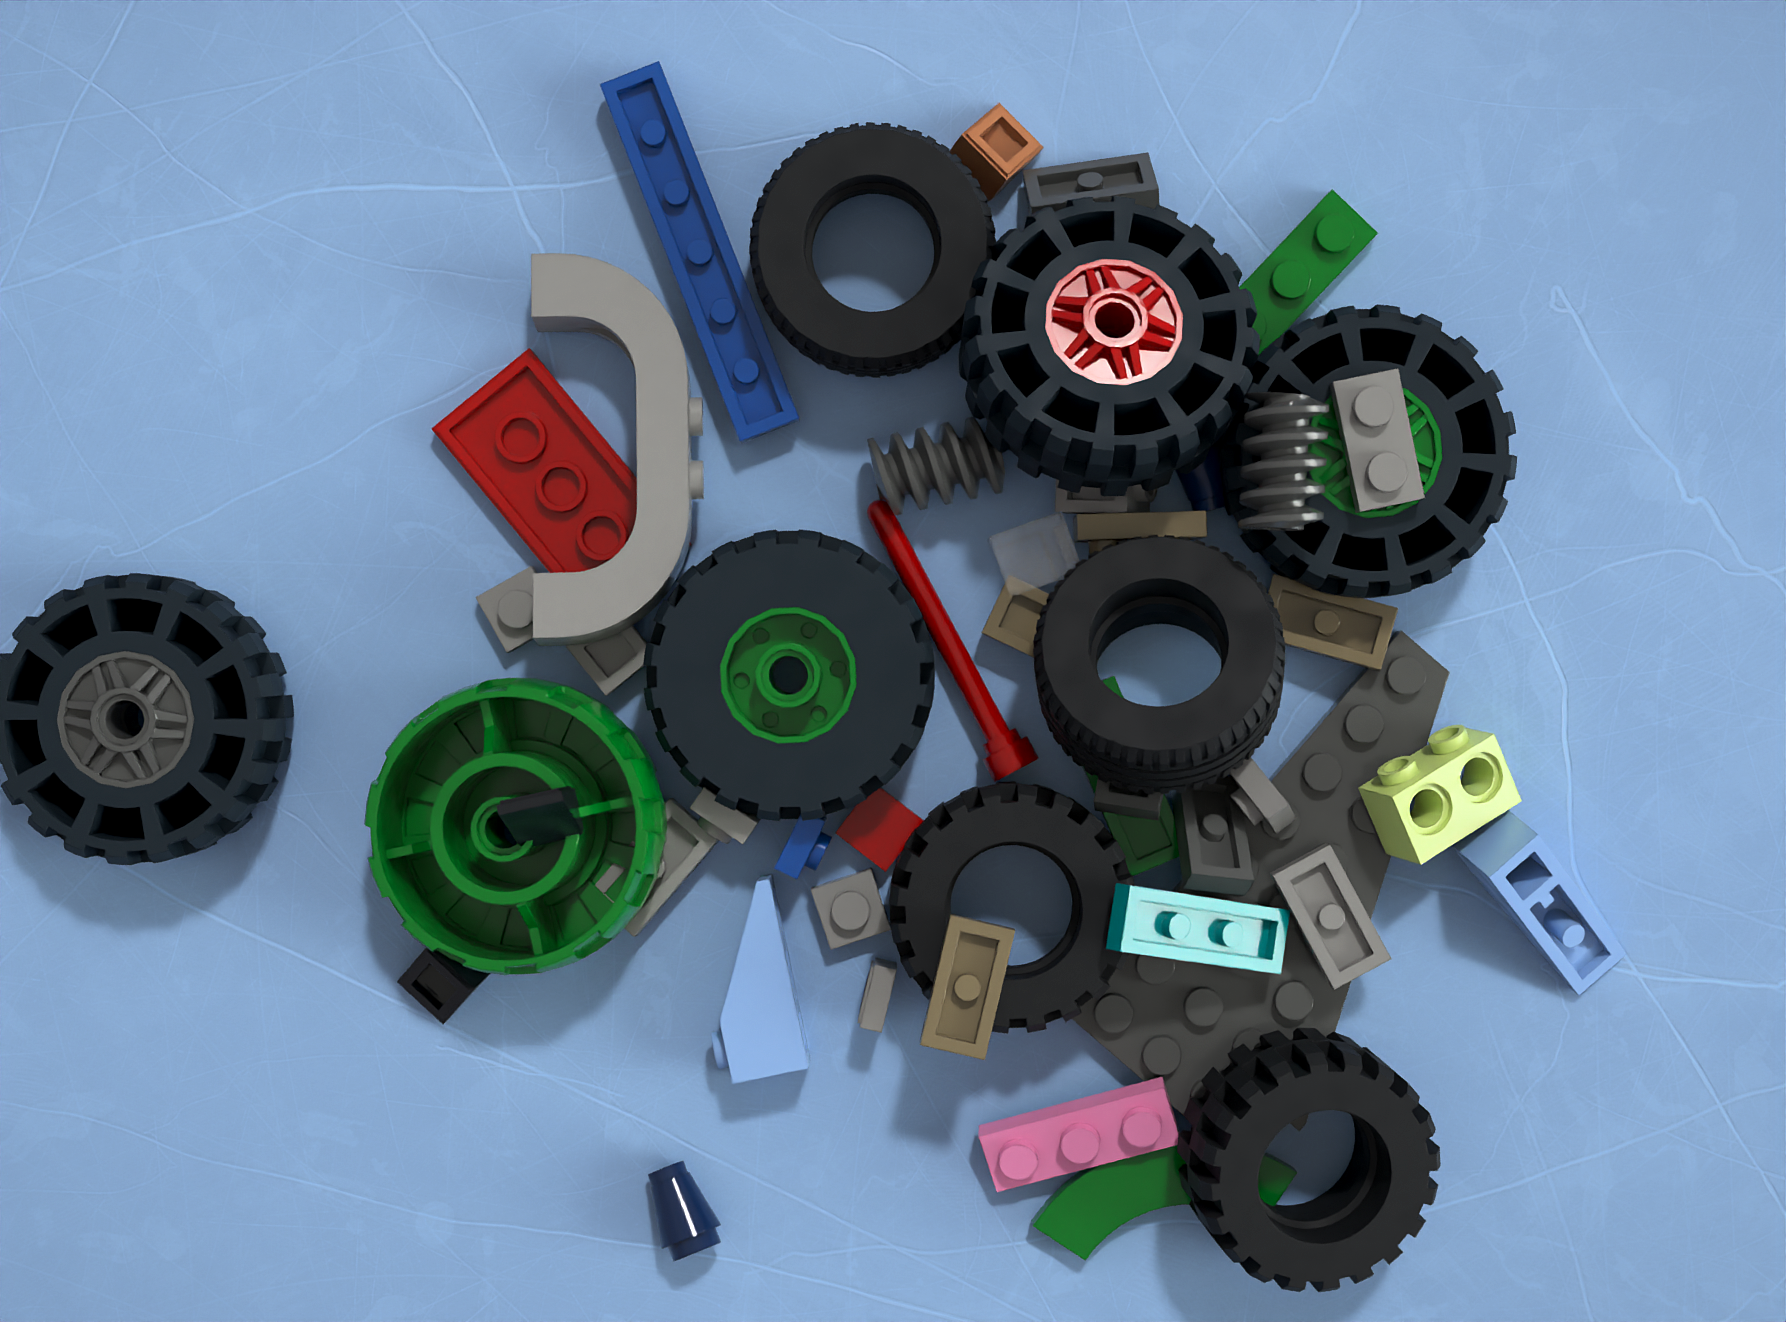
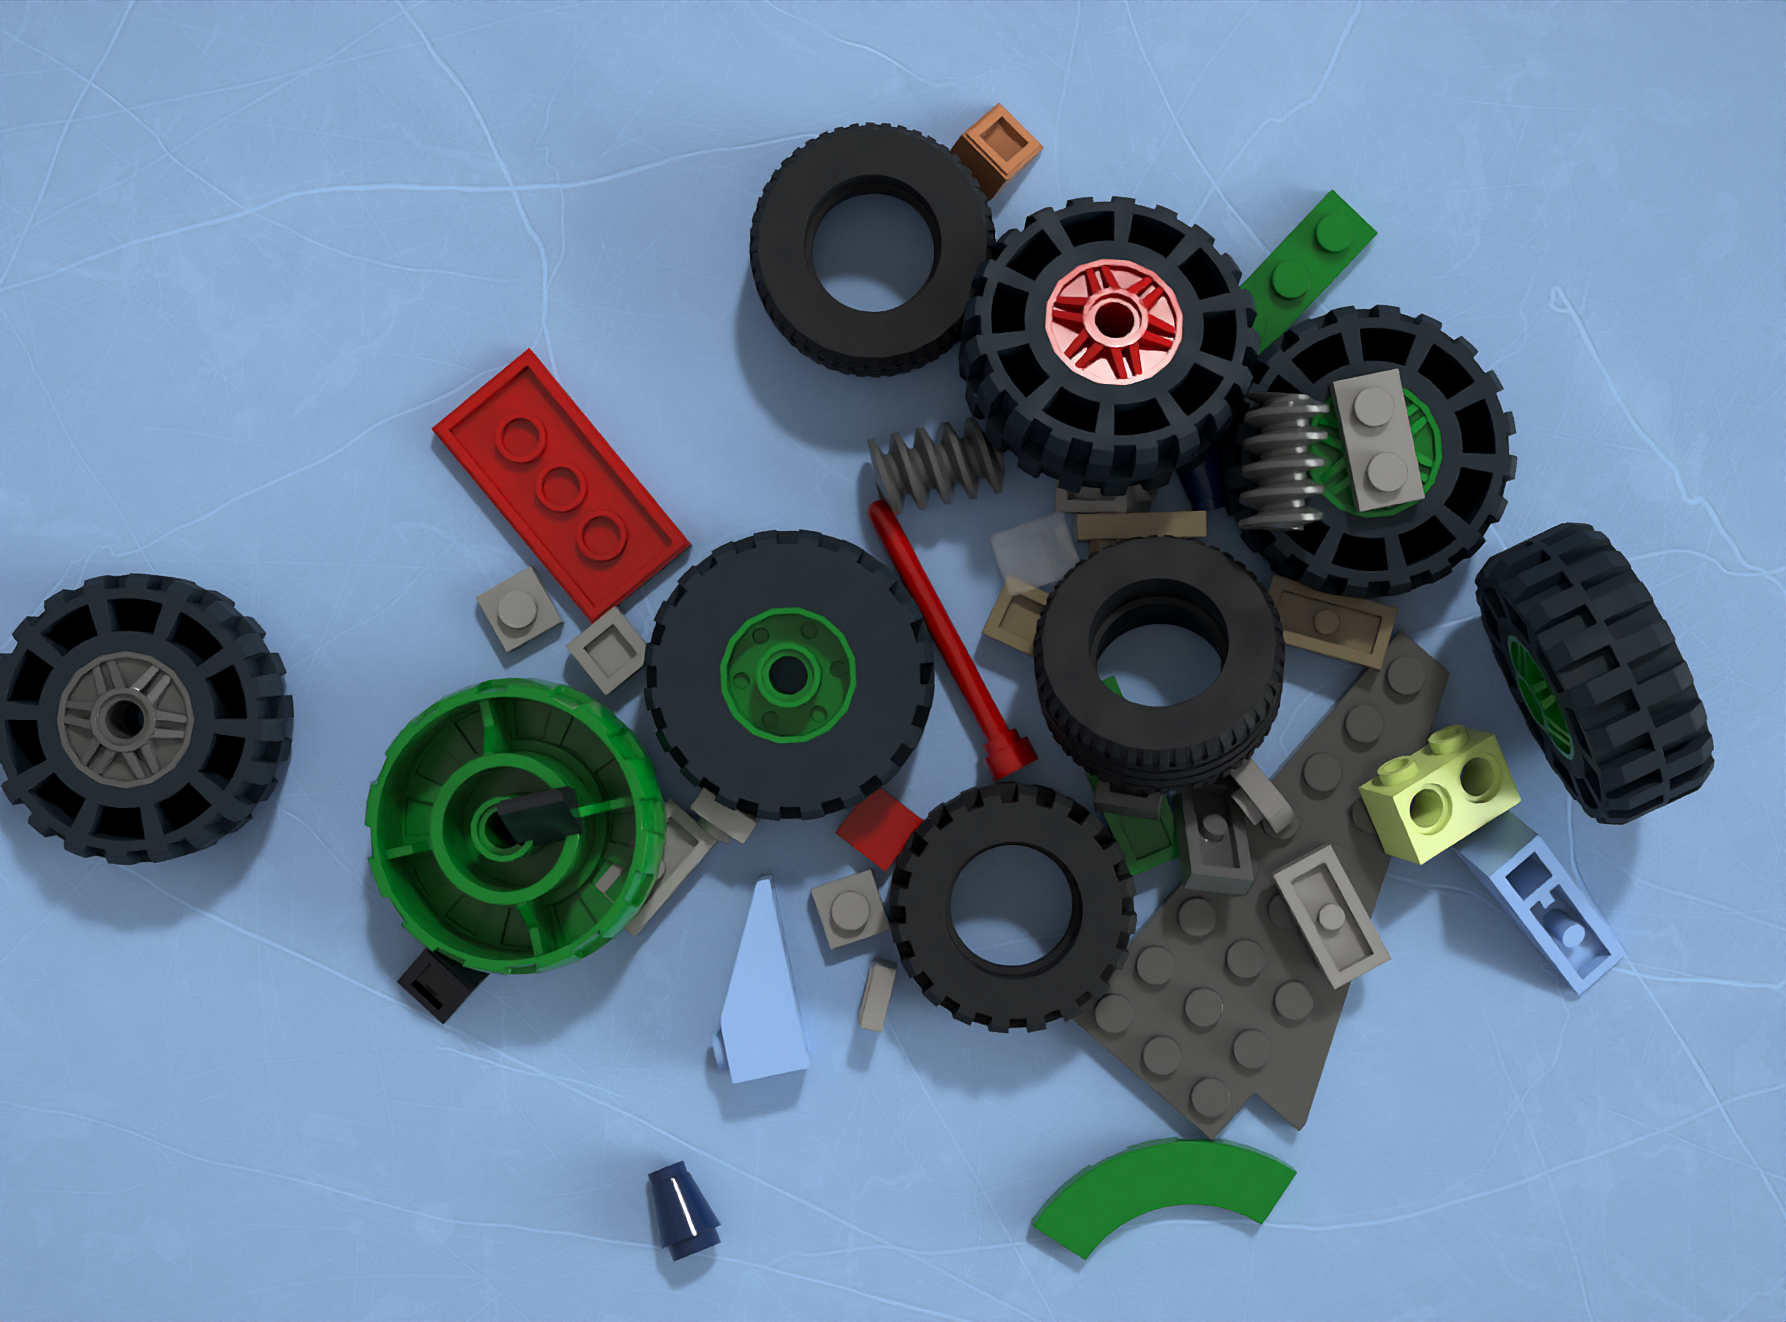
(606, 301): light grey arch -> none
(699, 252): blue plate -> none
(804, 847): blue plate -> none
(967, 986): dark tan plate -> none
(1079, 1134): bright pink plate -> none
(1101, 179): dark grey plate -> none
(1197, 929): plate -> none
(1364, 1210): black tyre -> none
(1595, 672): none -> black wheel

